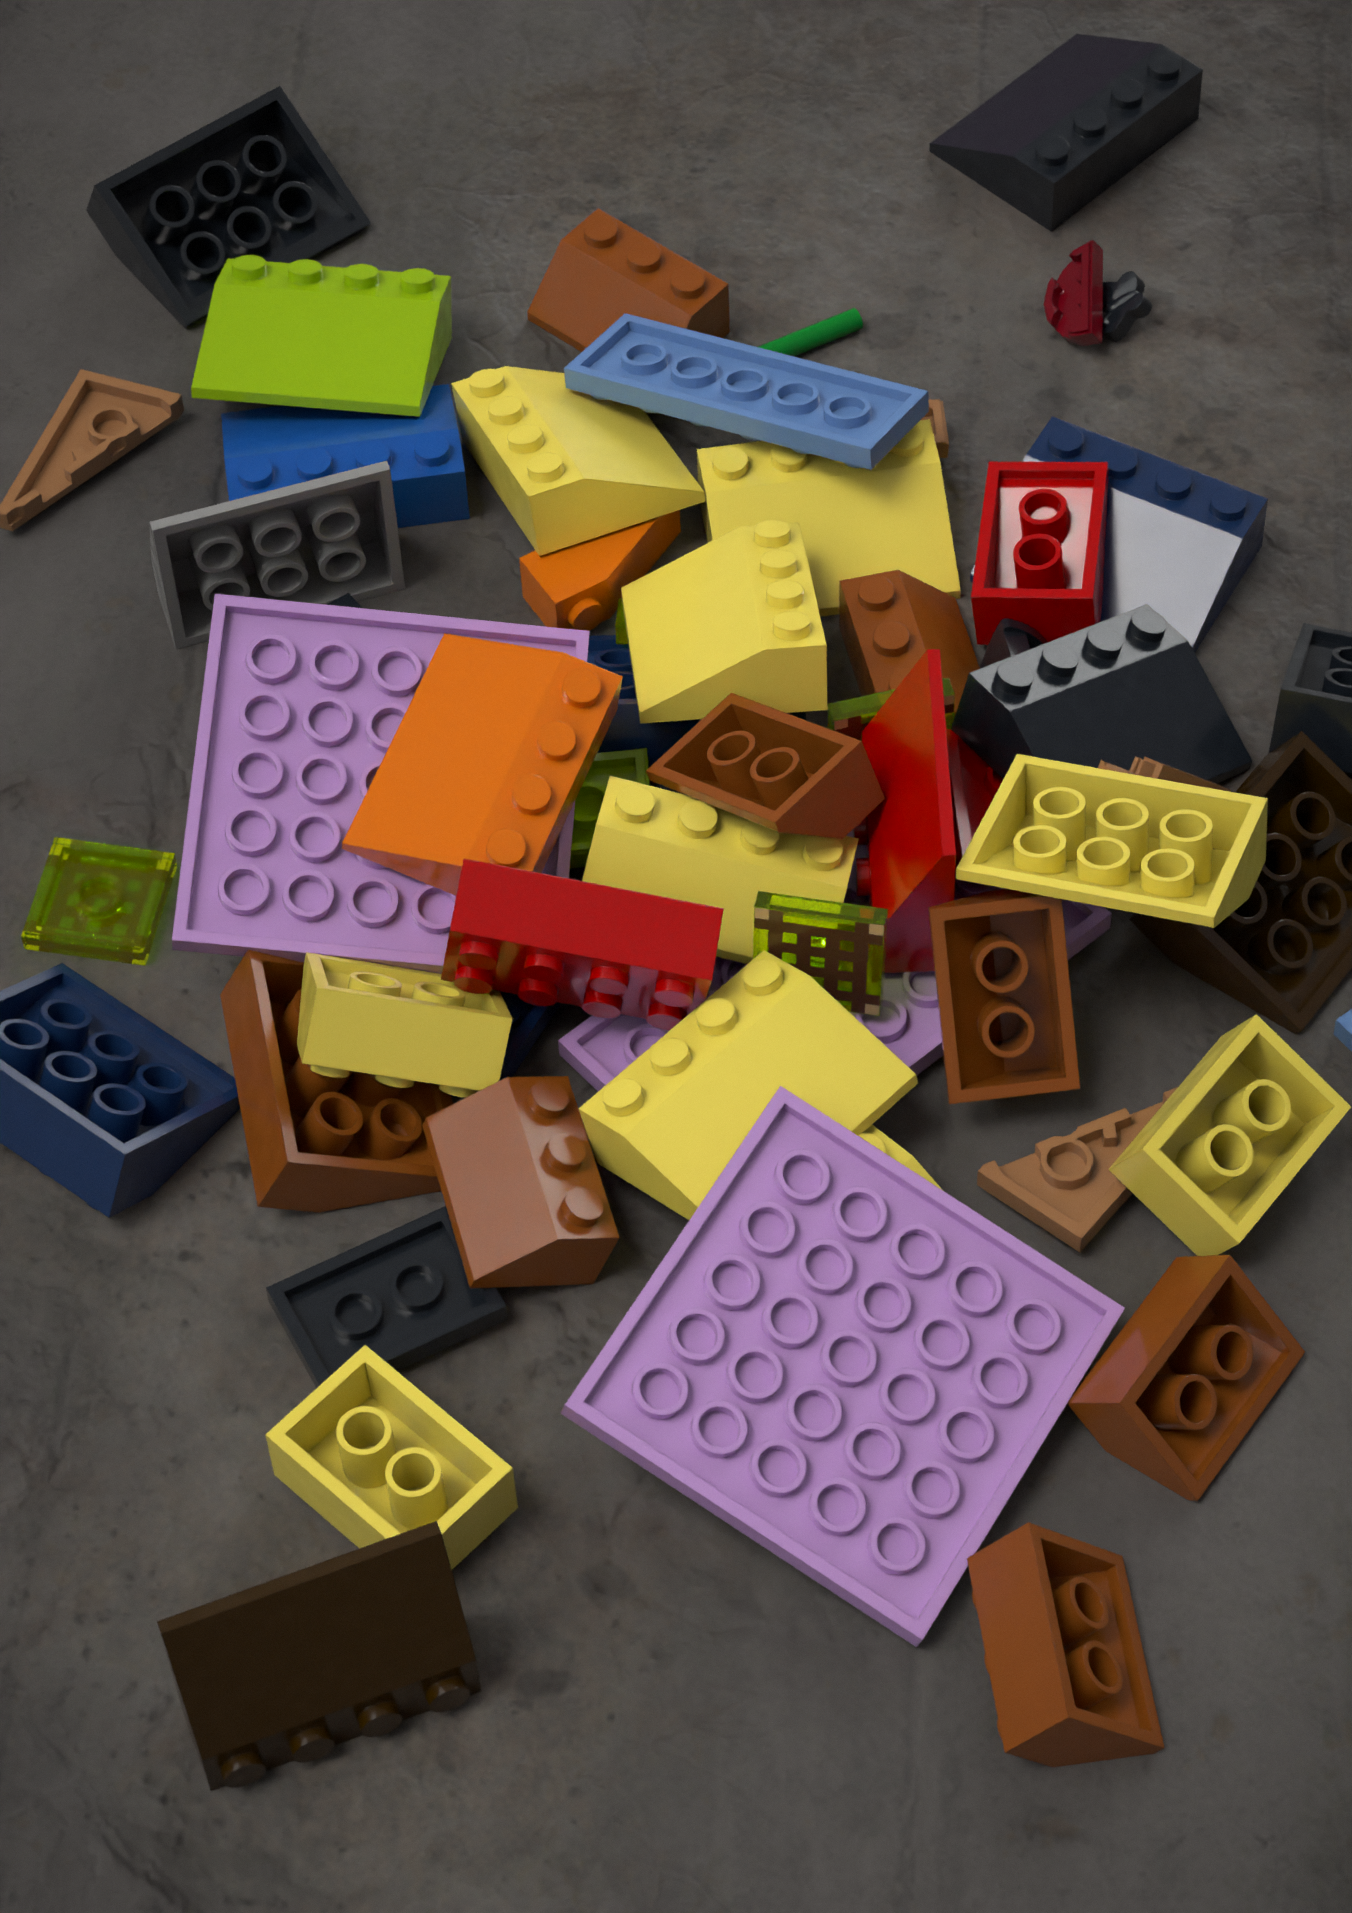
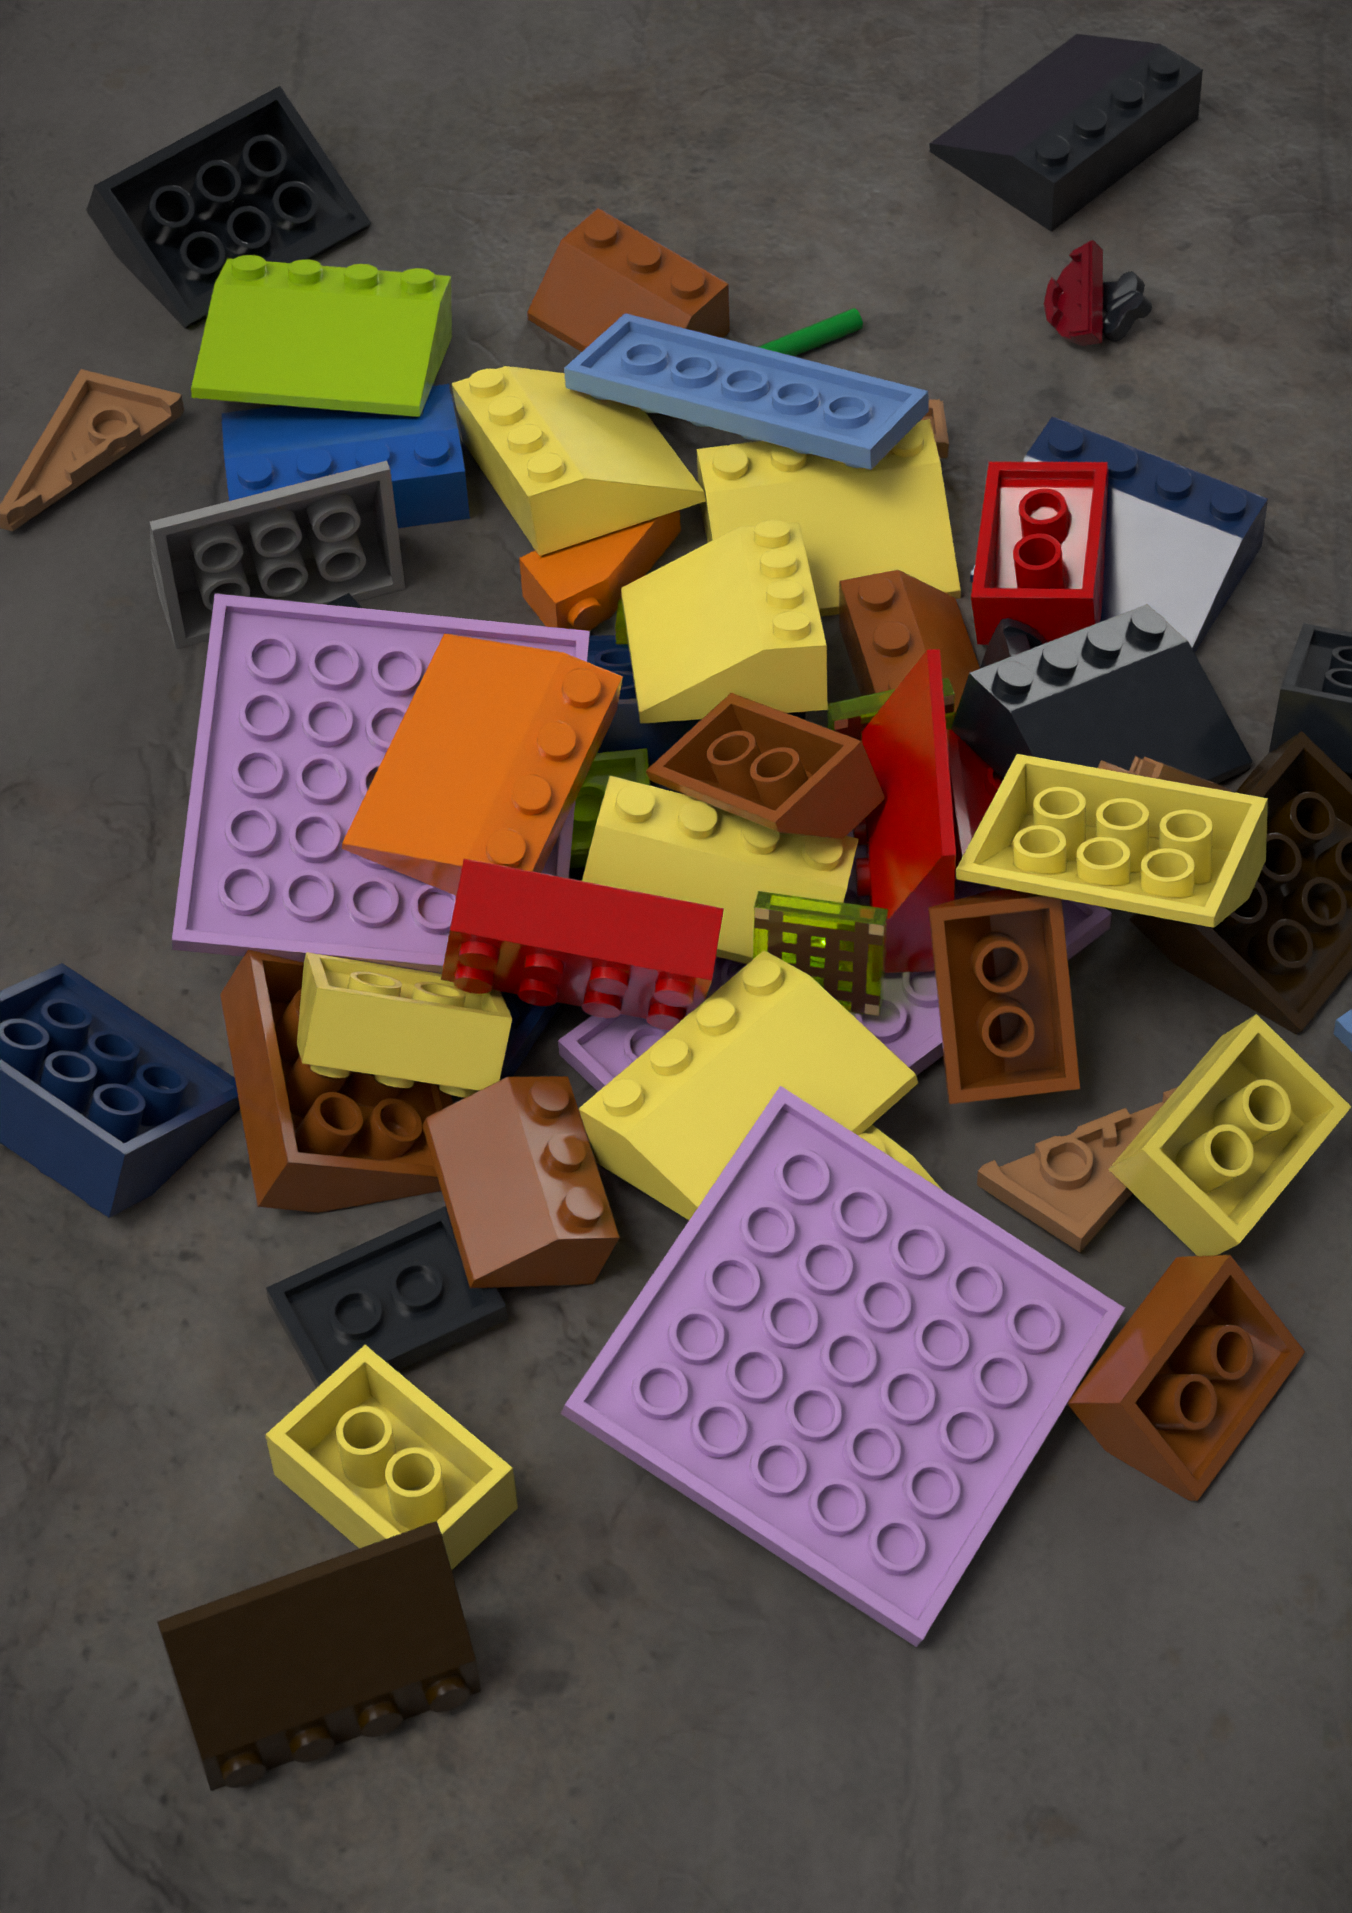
(99, 901): clear neon green tile -> none
(1063, 1650): dark orange slope -> none

